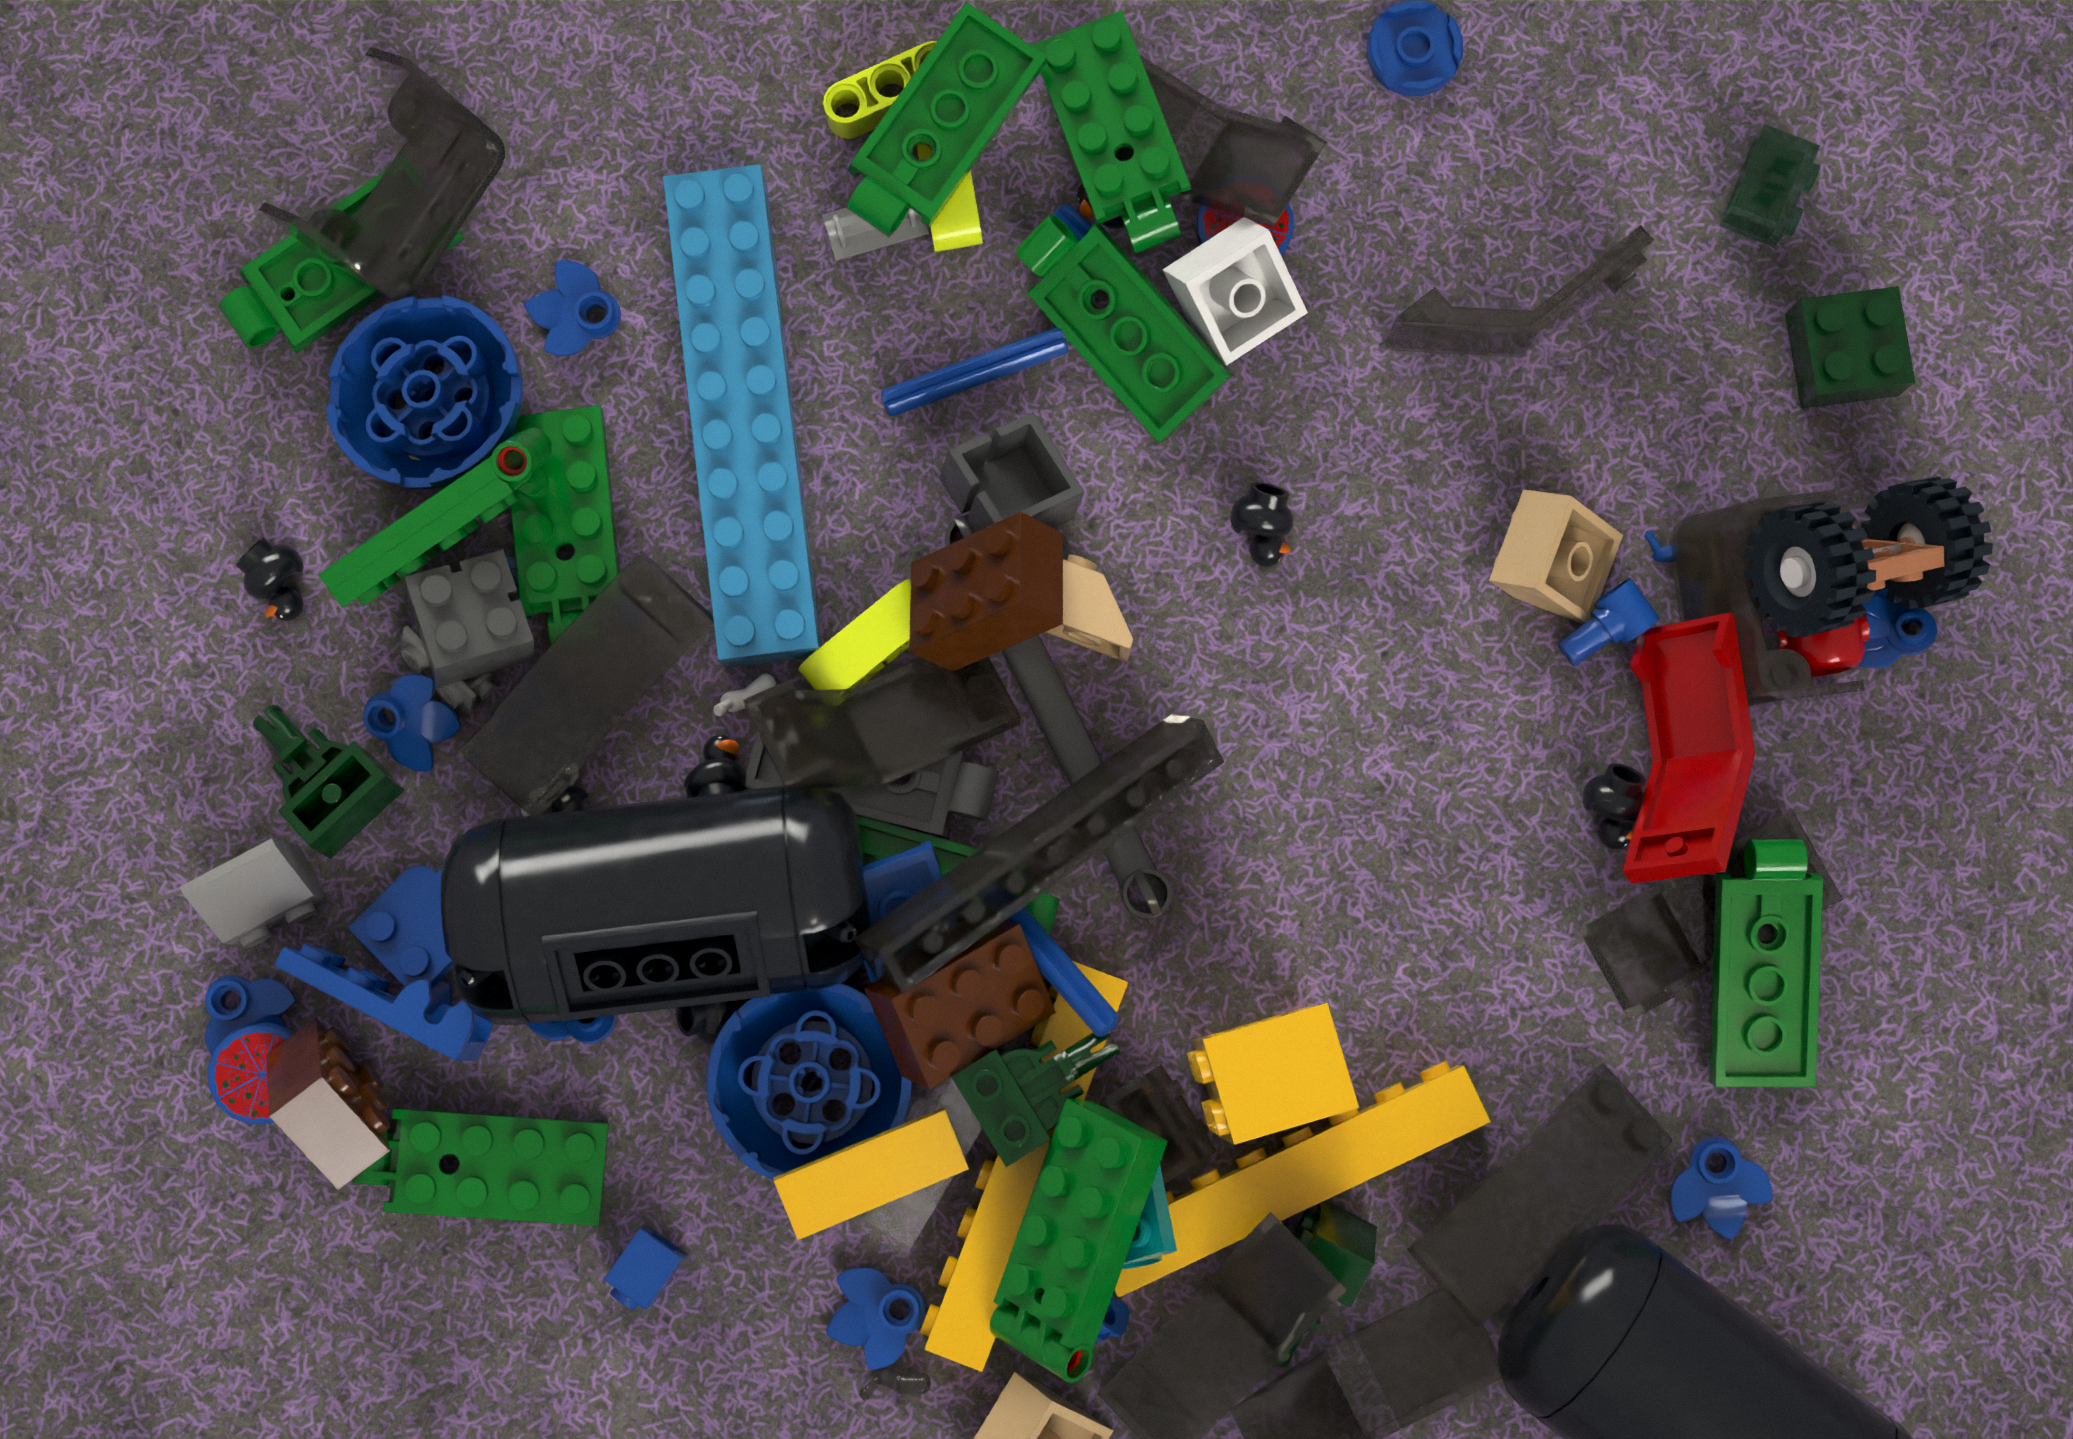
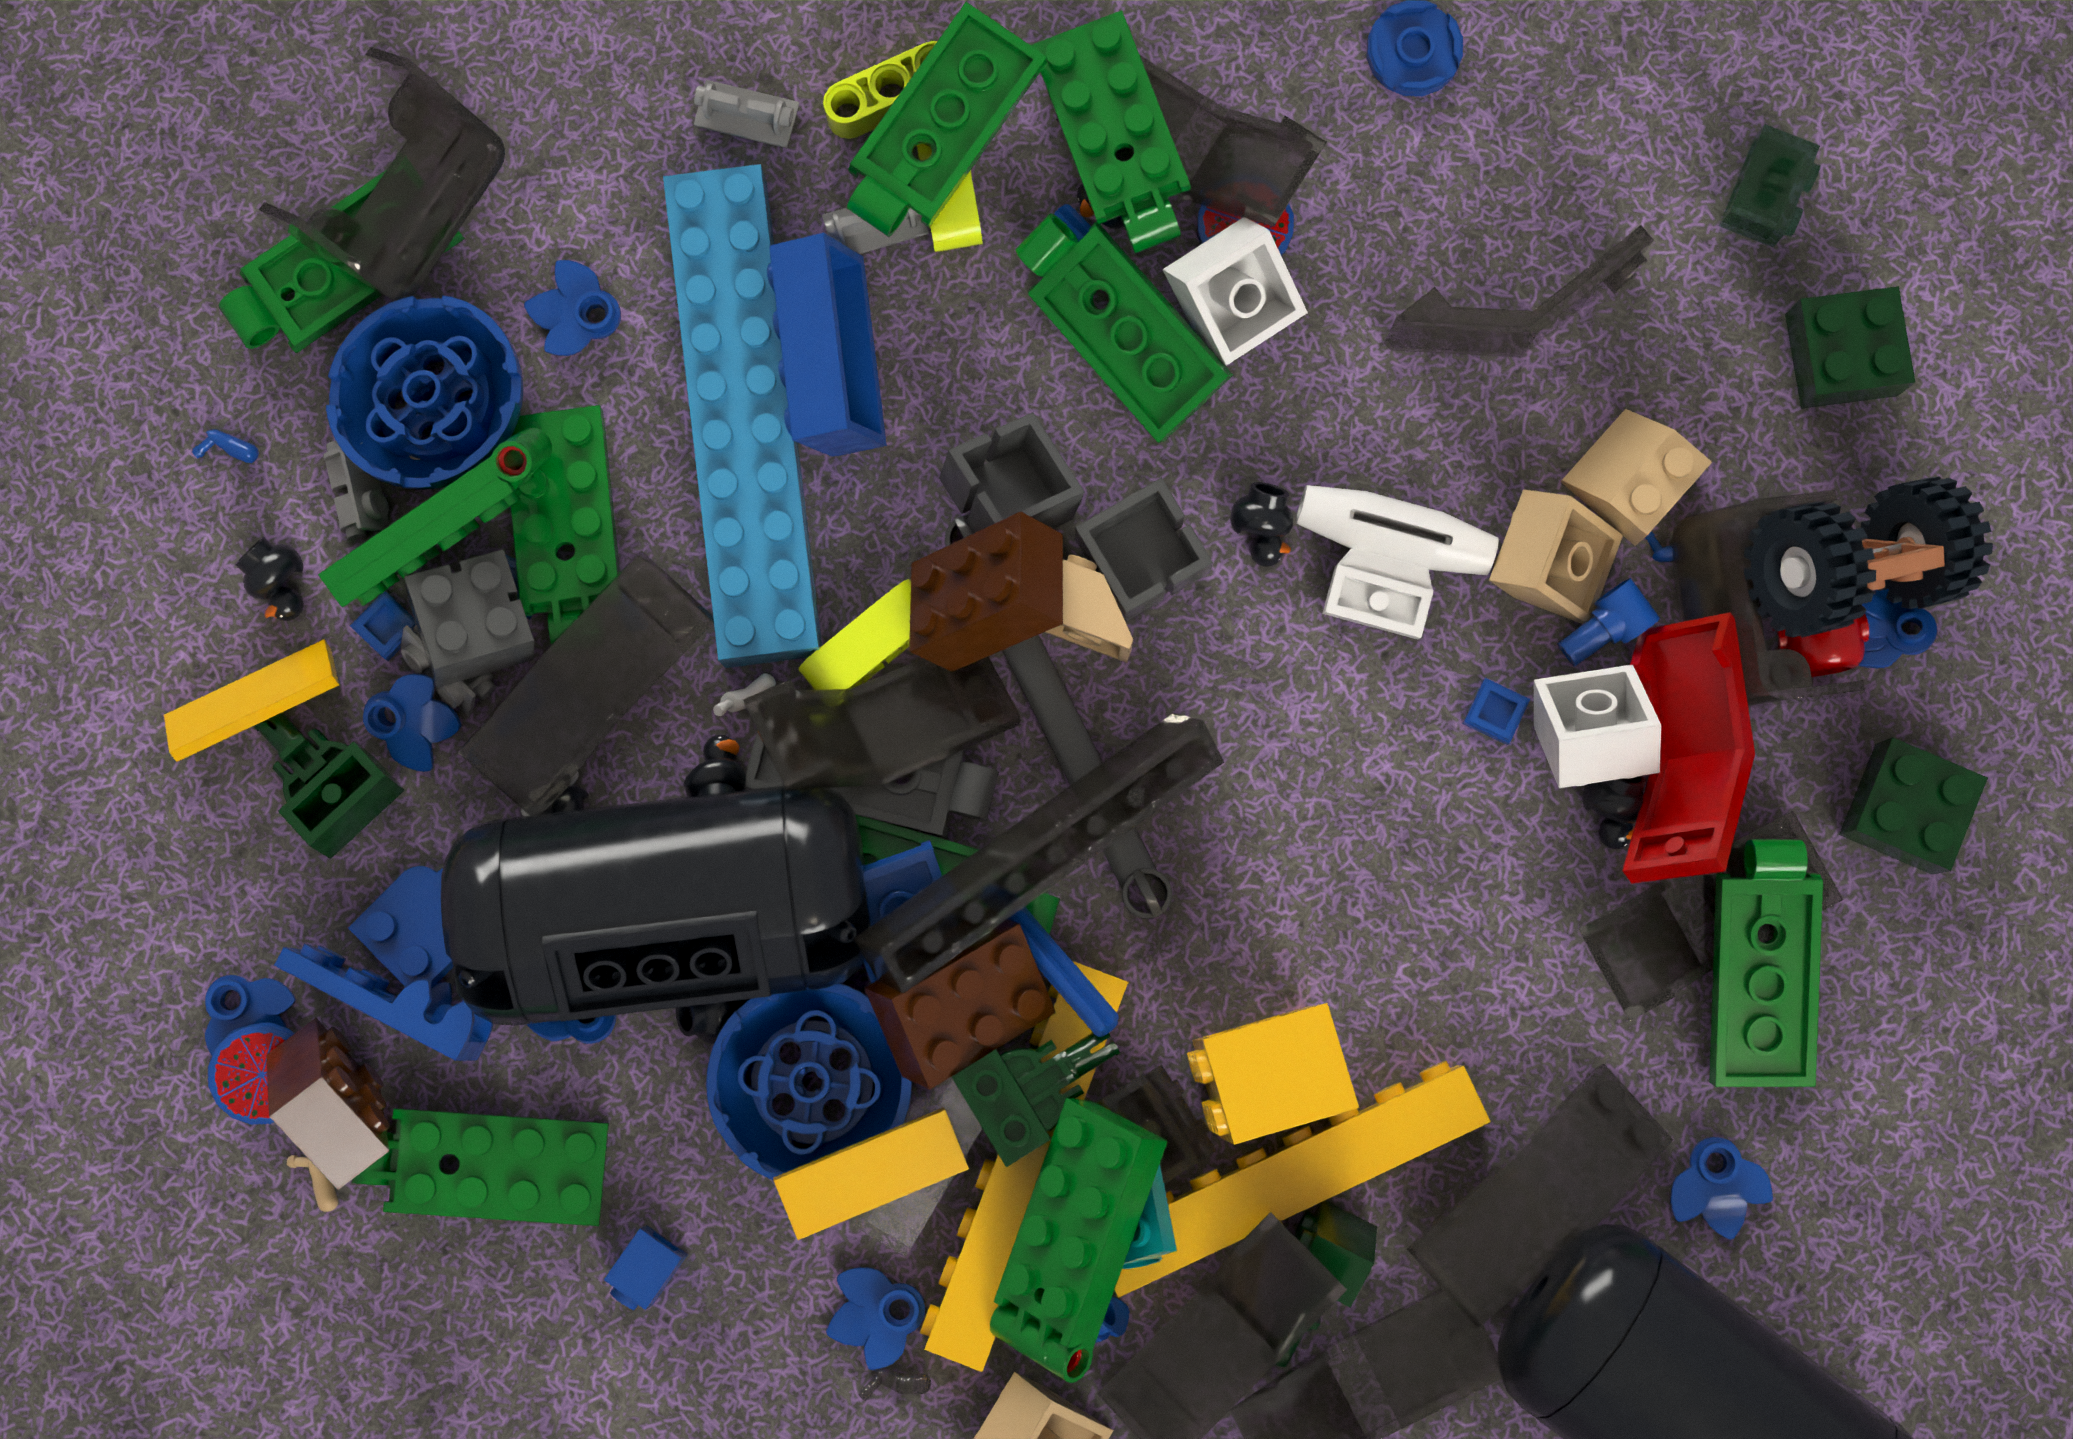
(231, 445): none -> blue piece
(250, 700): none -> yellow piece
(256, 893): light grey slope -> none
(323, 1188): none -> tan piece
(364, 504): none -> light grey hinge
(383, 625): none -> blue tile
(745, 113): none -> light grey hinge
(826, 345): none -> blue piece
(974, 371): blue axle -> none
(1140, 551): none -> dark grey piece
(1391, 550): none -> white plate
(1496, 711): none -> blue tile
(1597, 726): none -> white brick
(1636, 474): none -> tan slope
(1913, 806): none -> dark green brick

